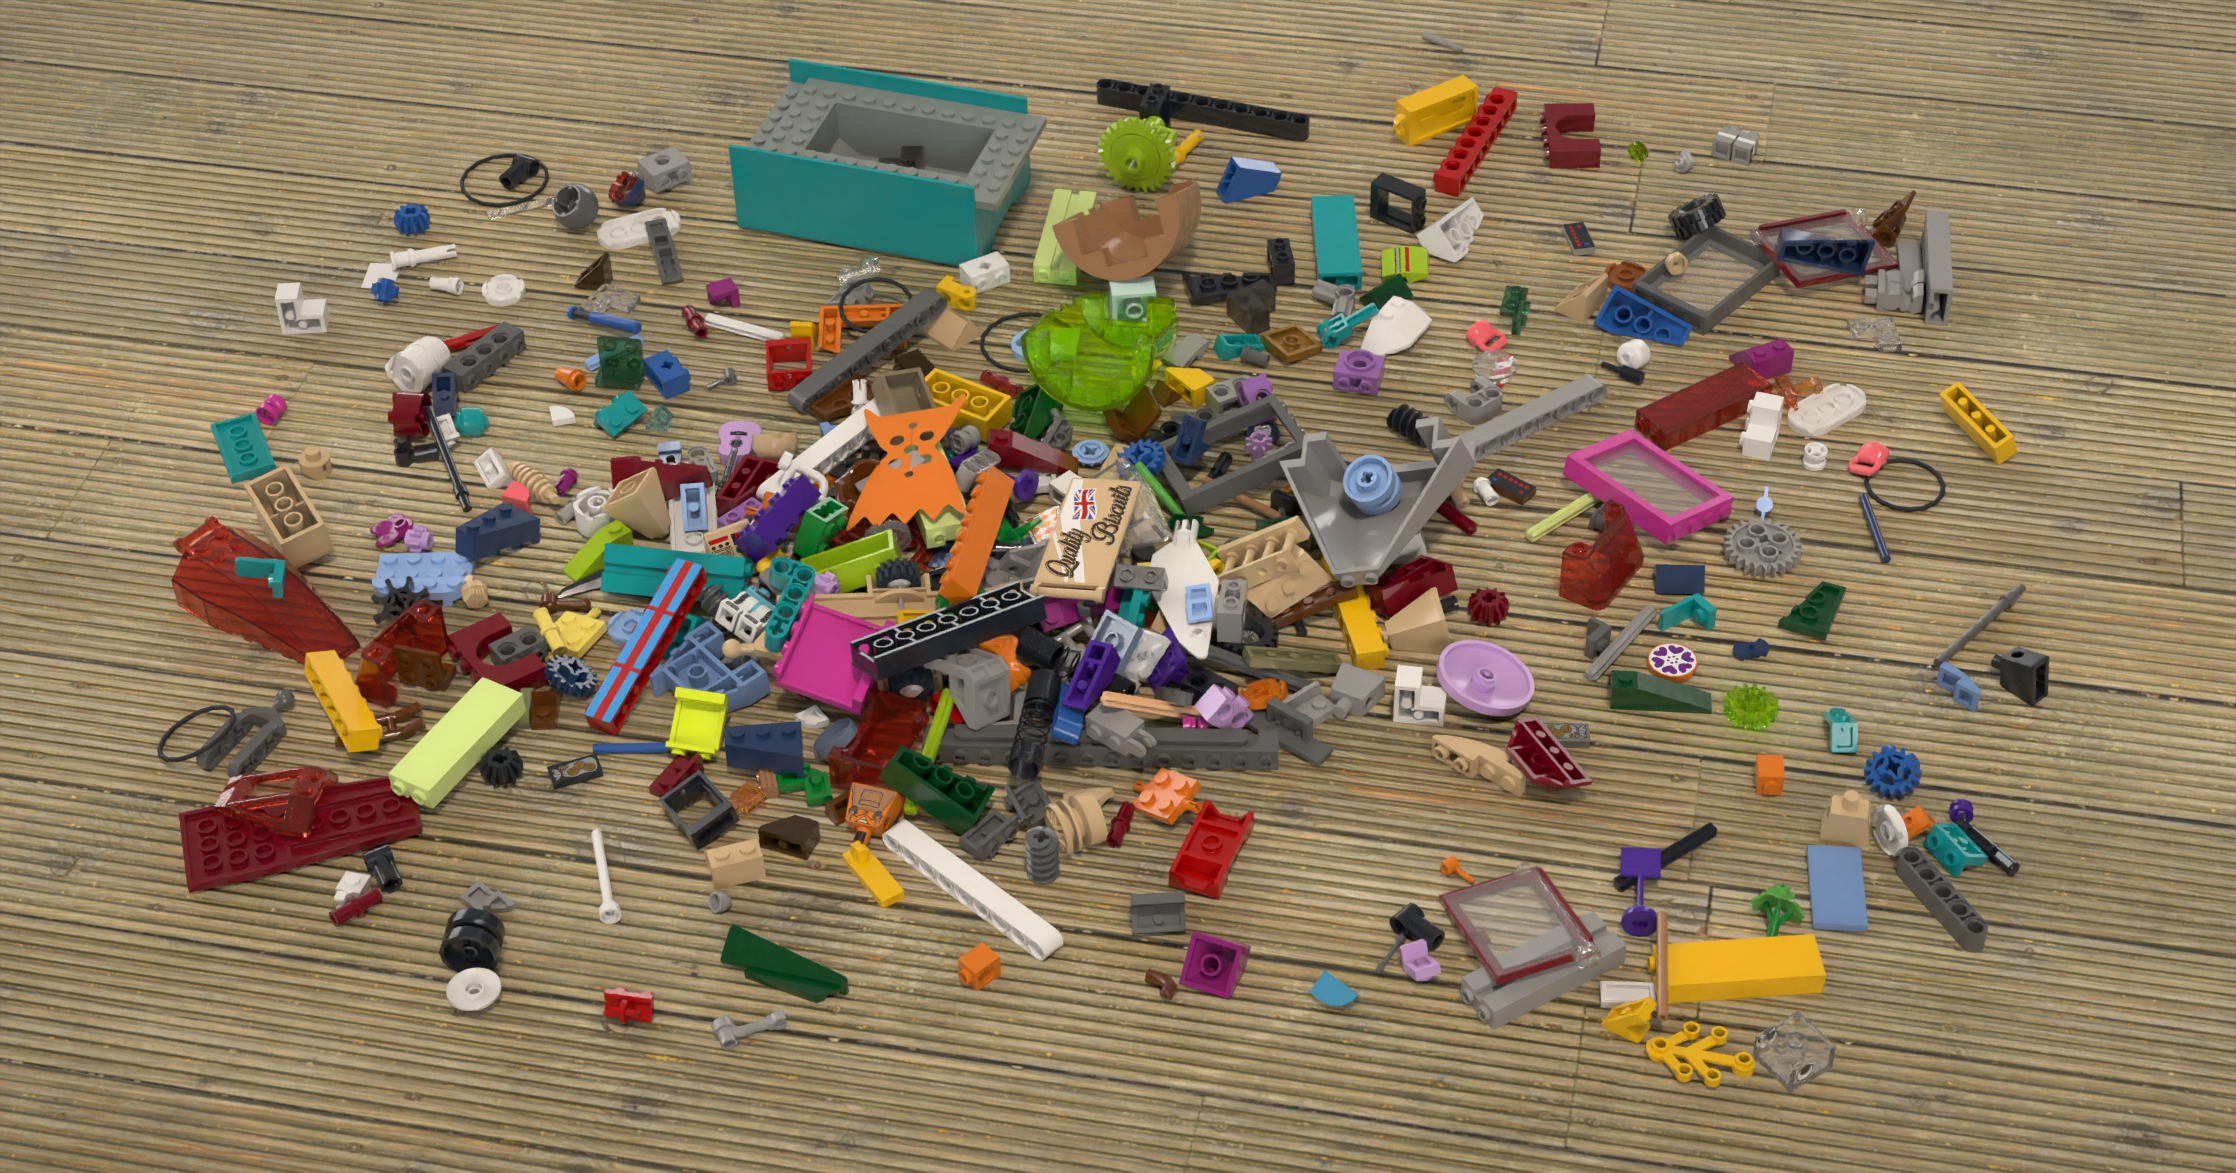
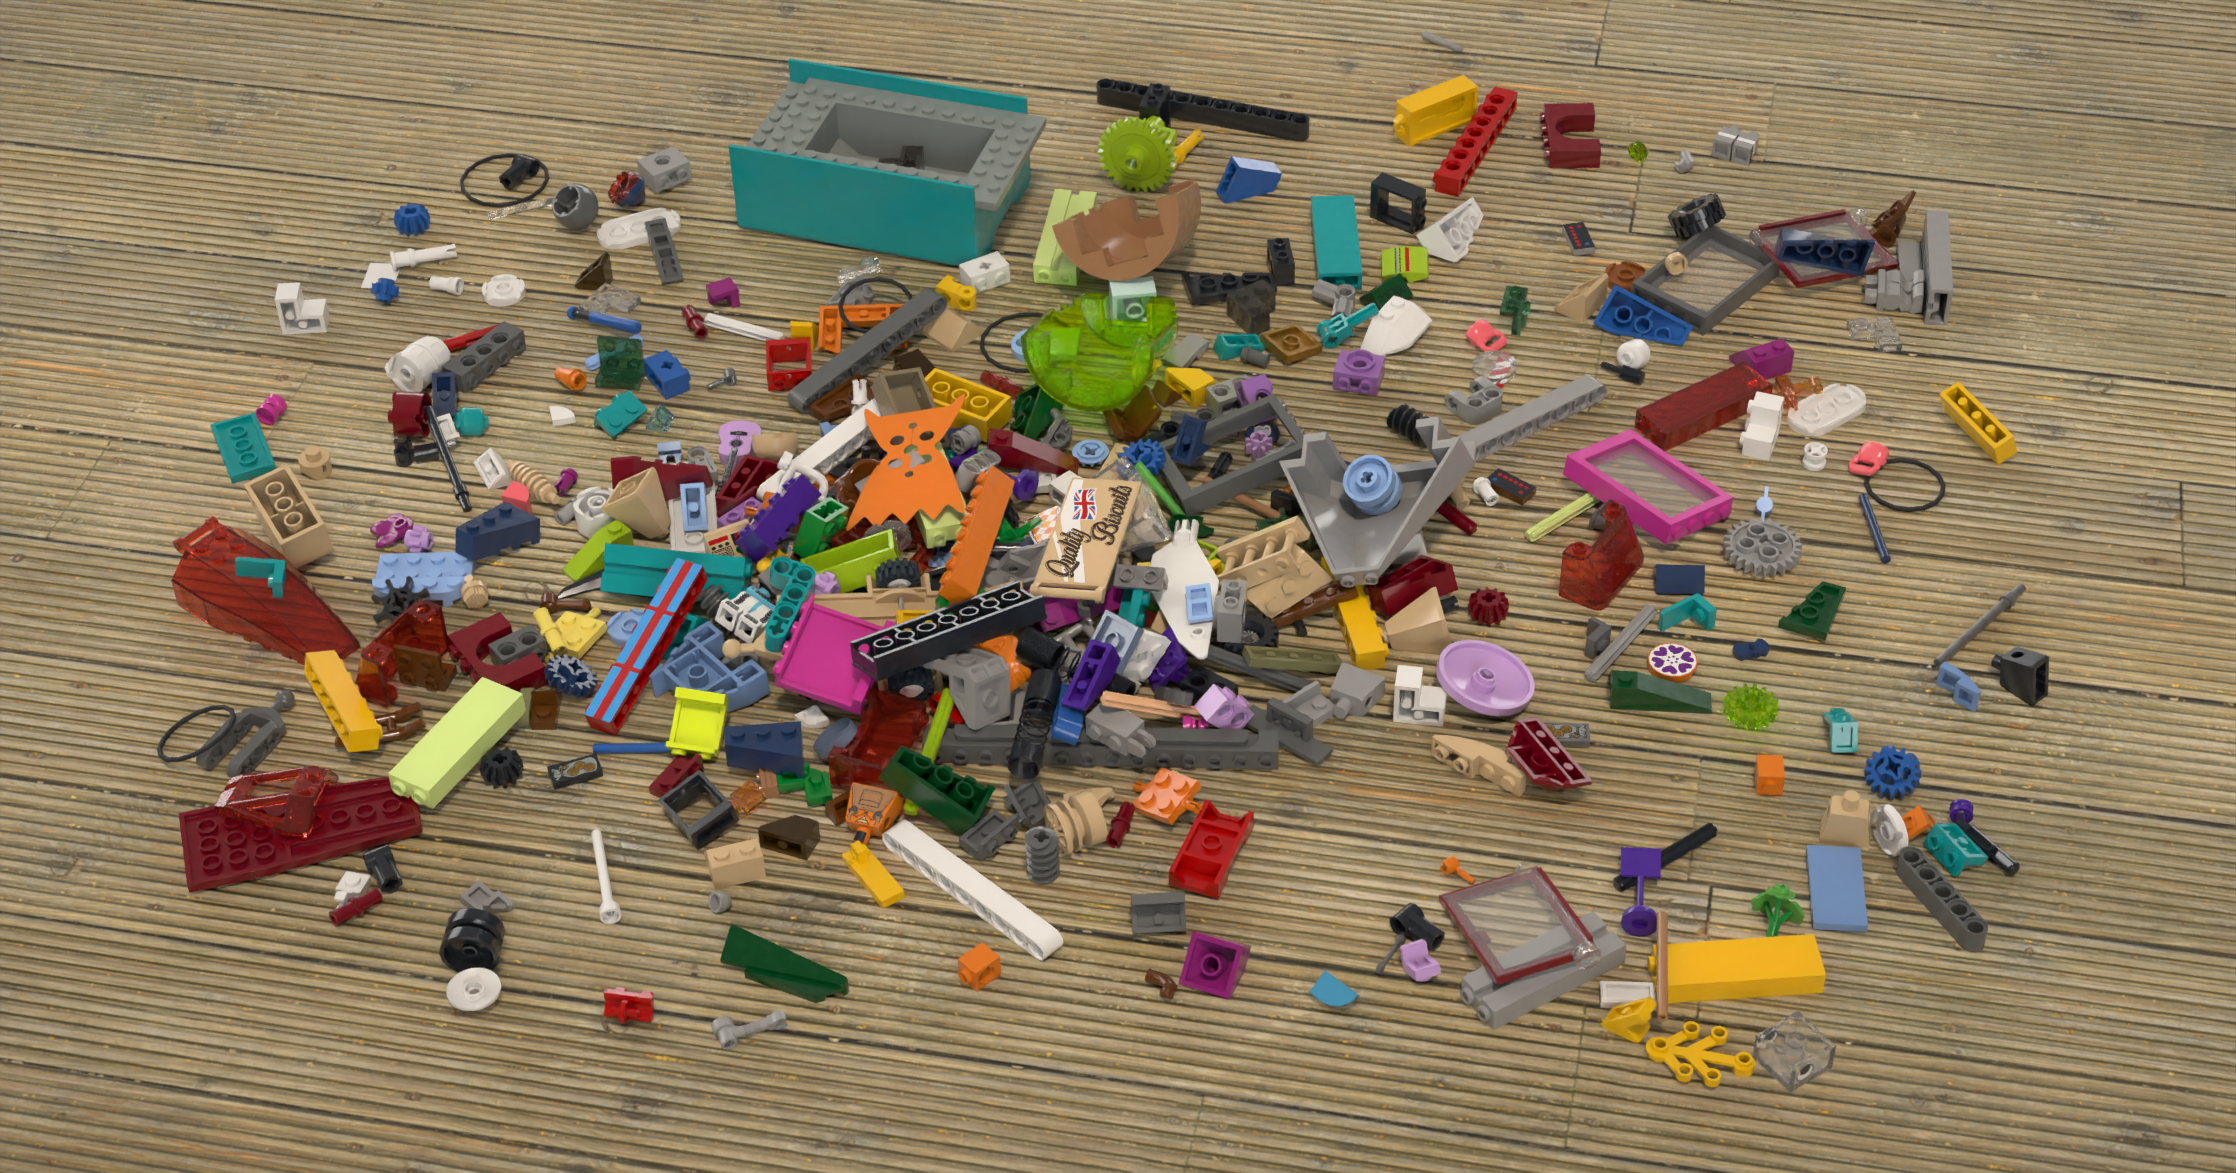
(1262, 691): orange tile -> none

